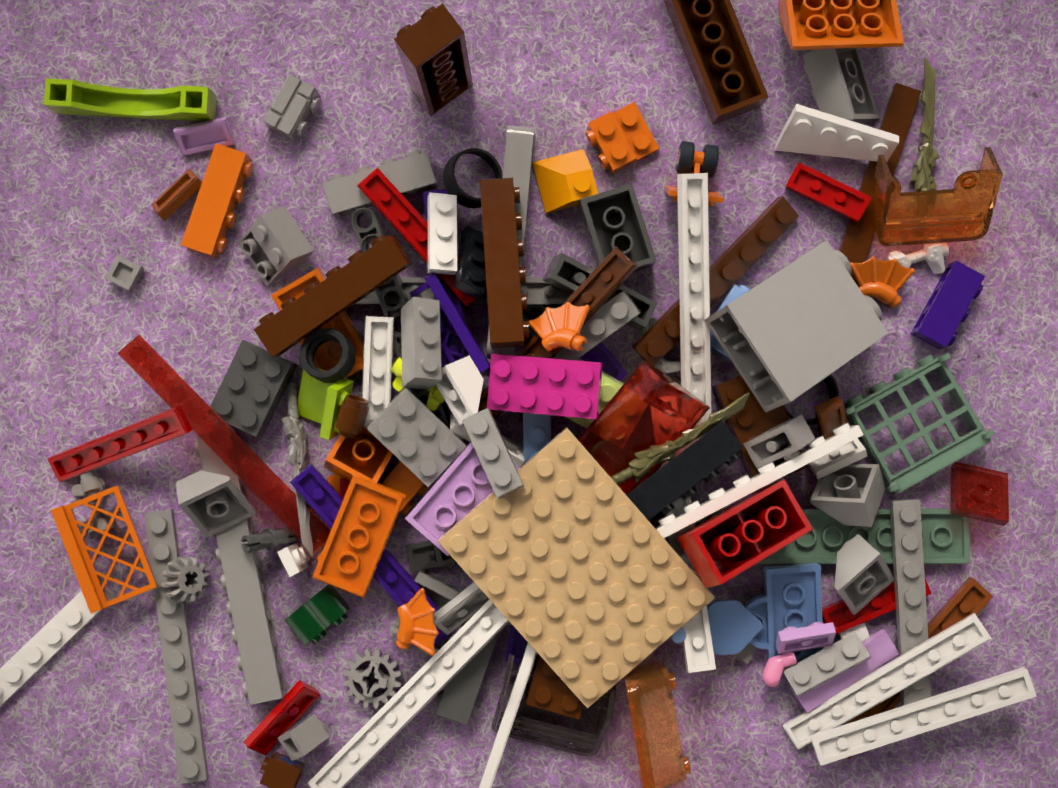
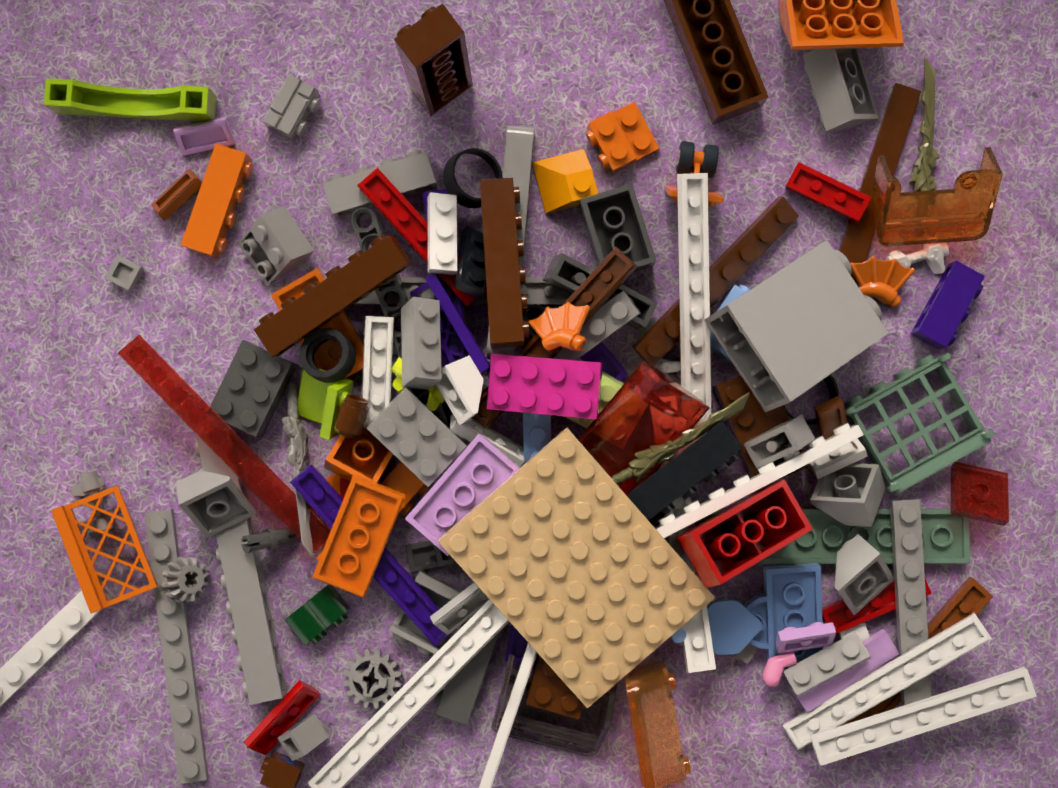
(120, 443): red tile -> none
(294, 559): white plate -> none
(417, 624): orange arm -> none
(493, 453): light grey plate -> none
(828, 135): white wing -> none

